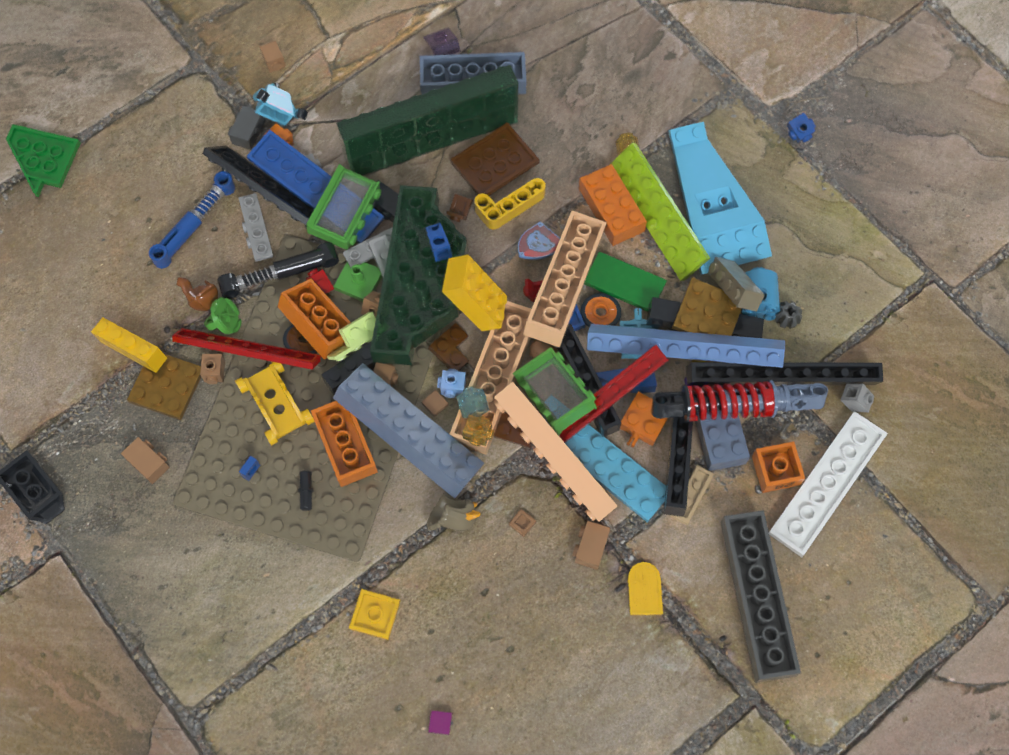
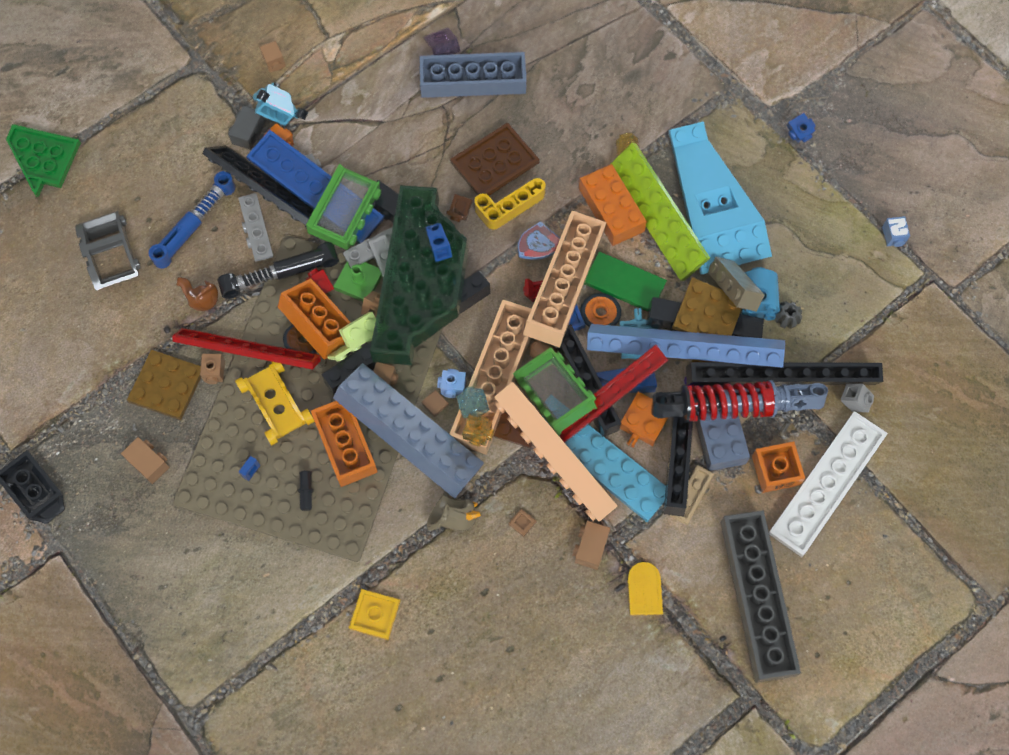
(99, 227): none -> dark grey window
(129, 344): yellow brick -> none
(223, 316): bright green tile -> none
(429, 121): clear green brick -> none
(440, 722): magenta tile -> none
(446, 348): reddish brown plate -> none
(474, 293): yellow brick -> none
(896, 231): none -> medium blue brick

